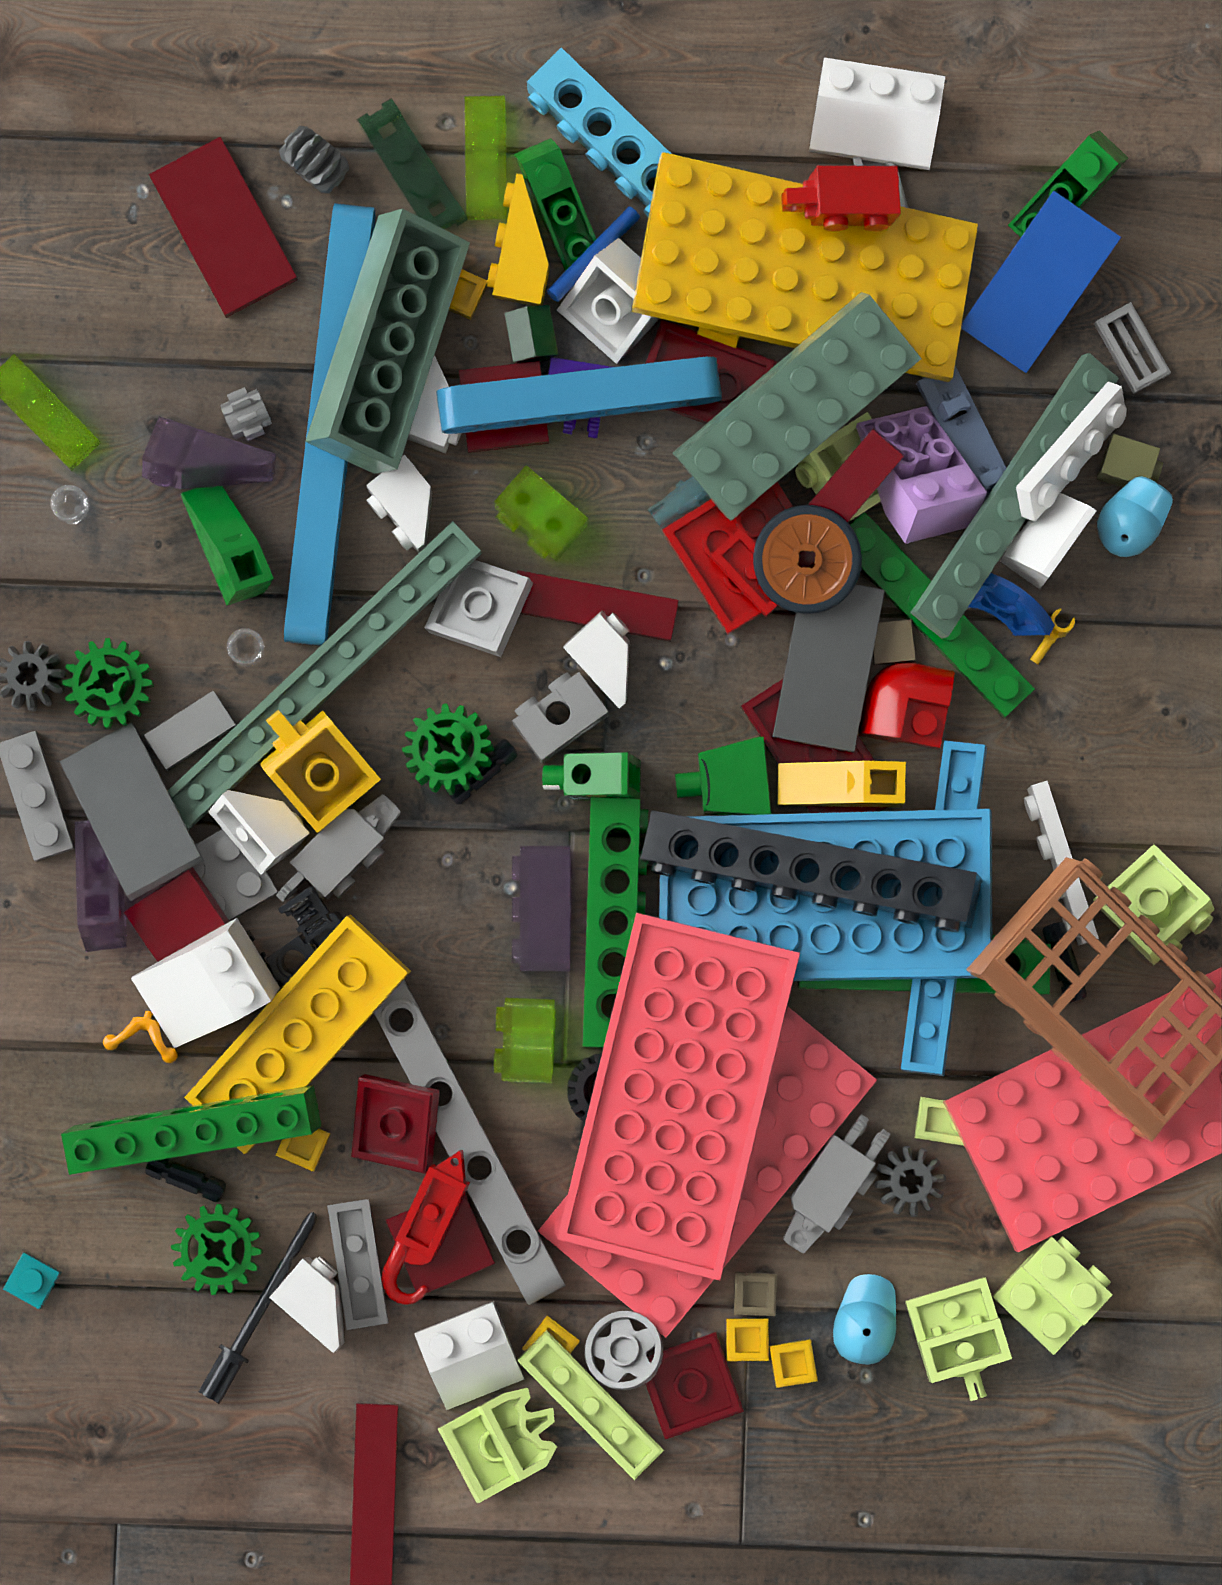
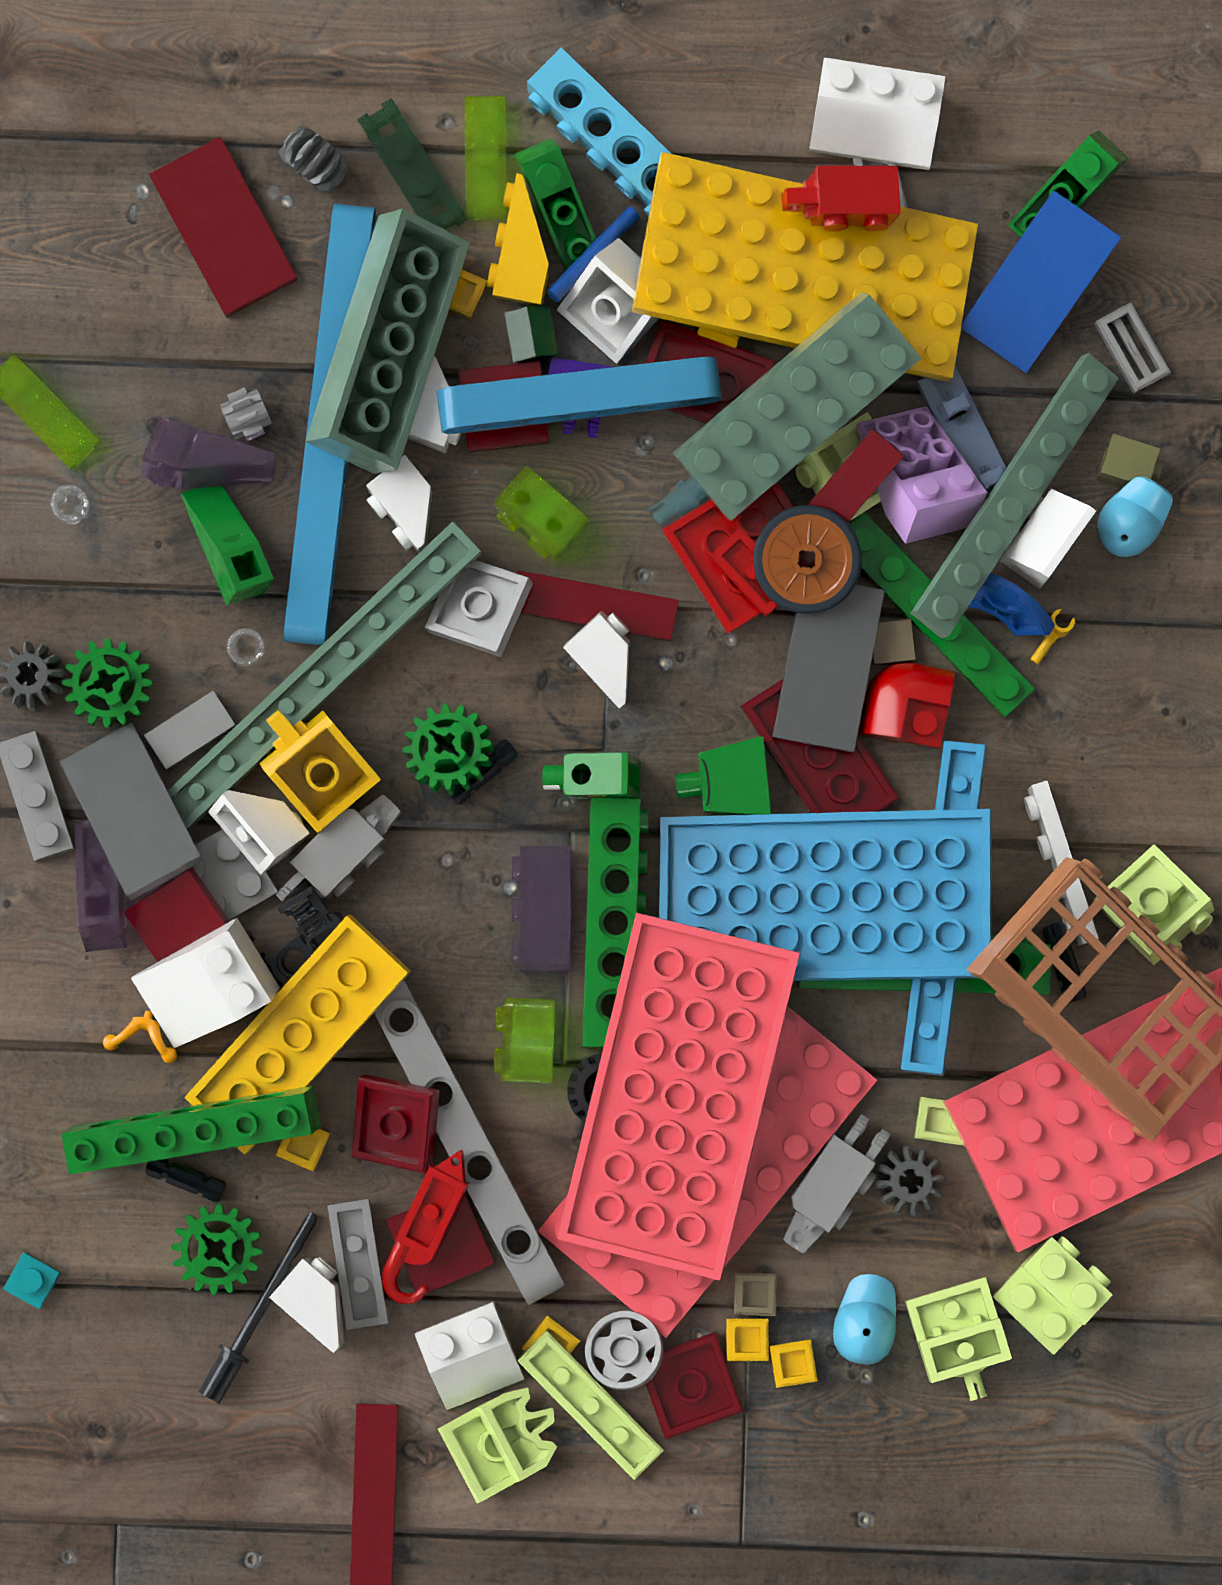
(547, 738): light grey brick -> none
(670, 832): black brick -> none
(842, 784): yellow slope -> none
(1071, 451): white plate -> none

